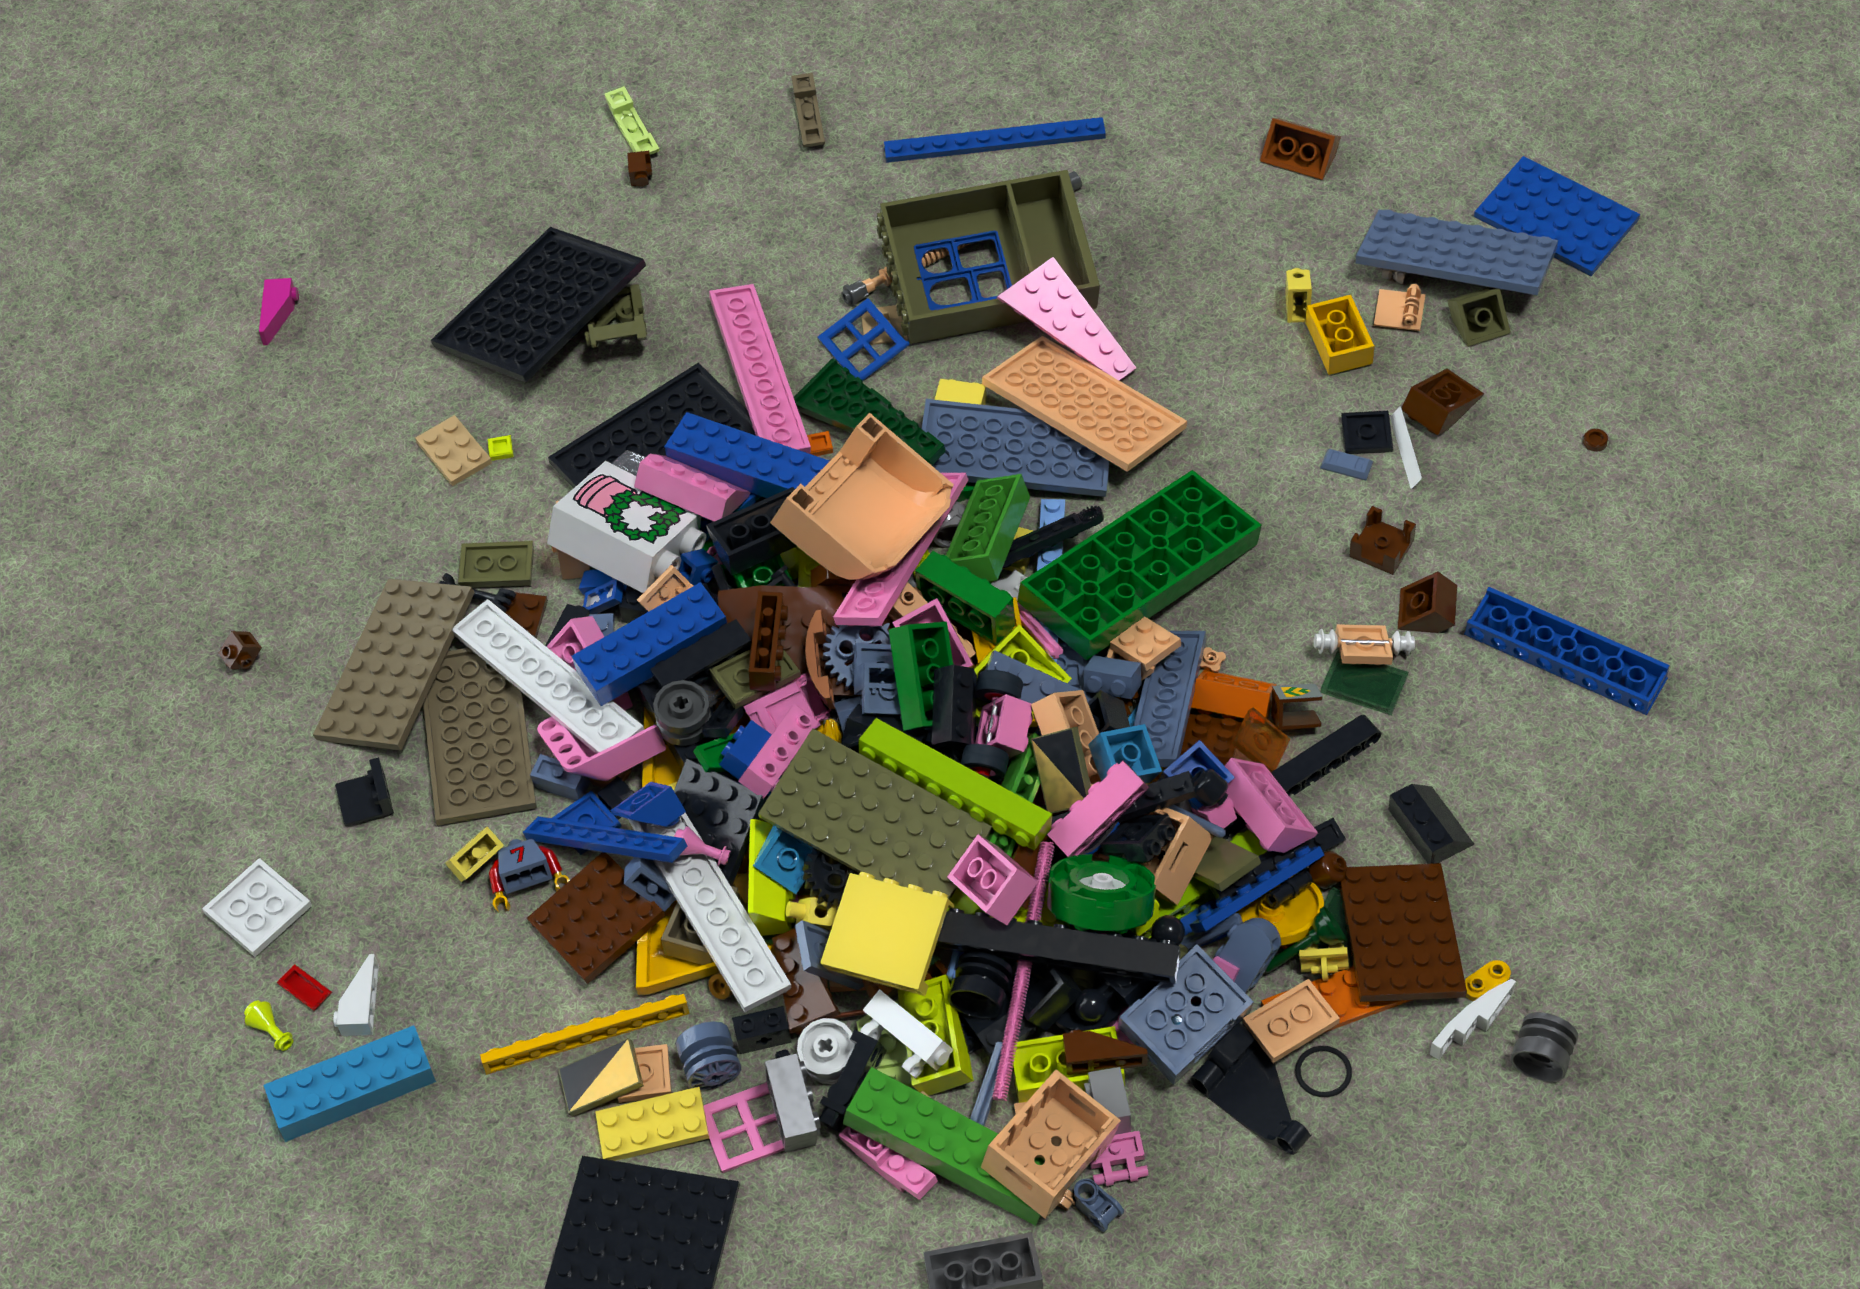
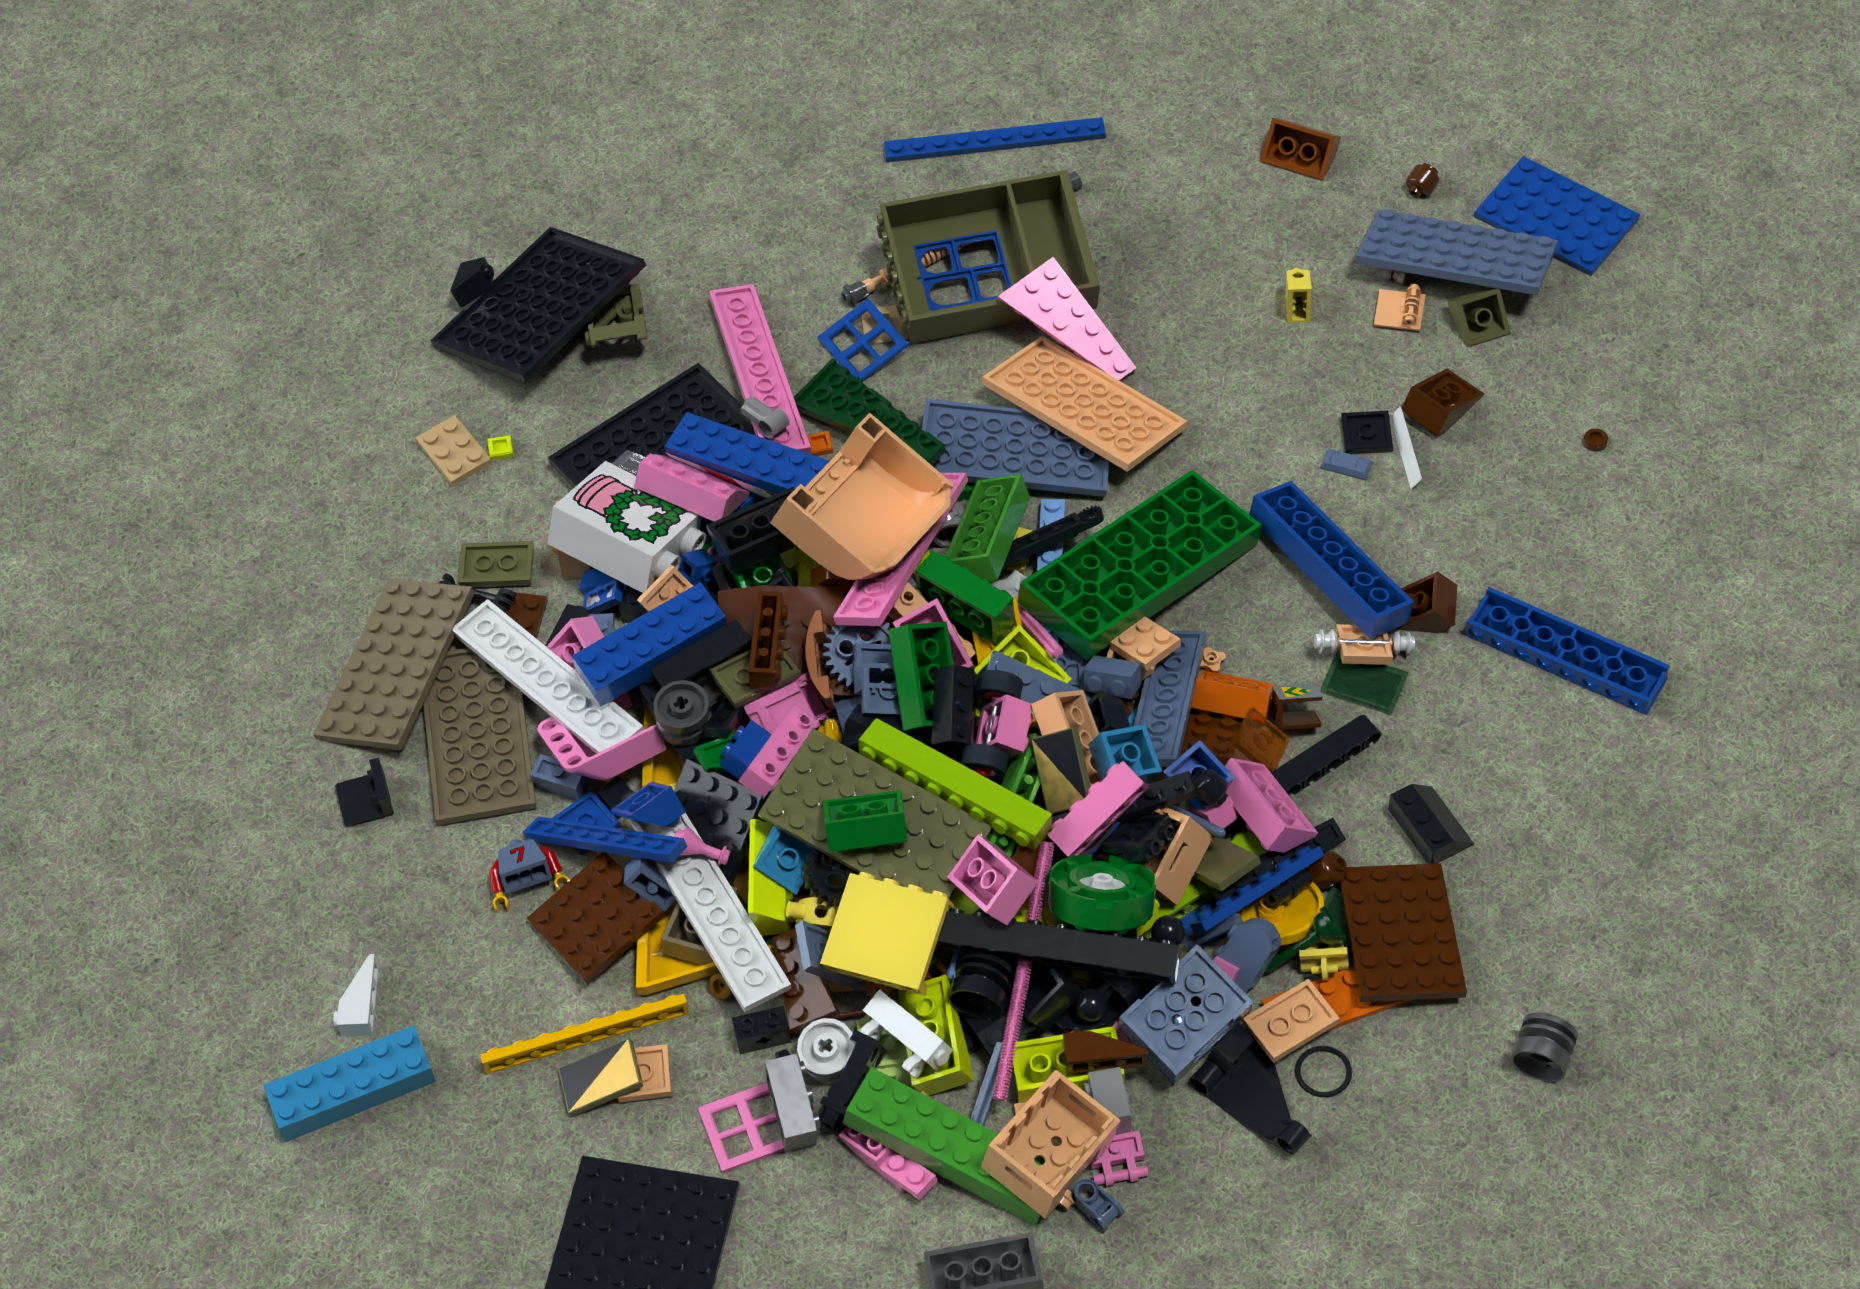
(239, 650): reddish brown brick -> none
(257, 907): white plate -> none
(260, 1016): neon yellow piece -> none
(277, 305): dark pink slope -> none
(304, 987): red tile -> none
(471, 280): none -> black slope
(474, 854): light yellow brick -> none
(630, 122): yellowish green slope -> none
(639, 168): reddish brown brick -> none
(652, 1124): light yellow plate -> none
(708, 1055): sand blue wheel -> none
(742, 484): none -> sticker
(768, 420): none -> light grey piece
(807, 110): dark tan slope -> none
(865, 821): none -> green slope
(961, 392): light yellow brick -> none
(1331, 559): none -> blue brick
(1339, 334): yellow brick -> none
(1381, 543): reddish brown panel -> none
(1422, 180): none -> reddish brown head
(1477, 1014): white slope -> none
(1487, 979): yellow plate -> none

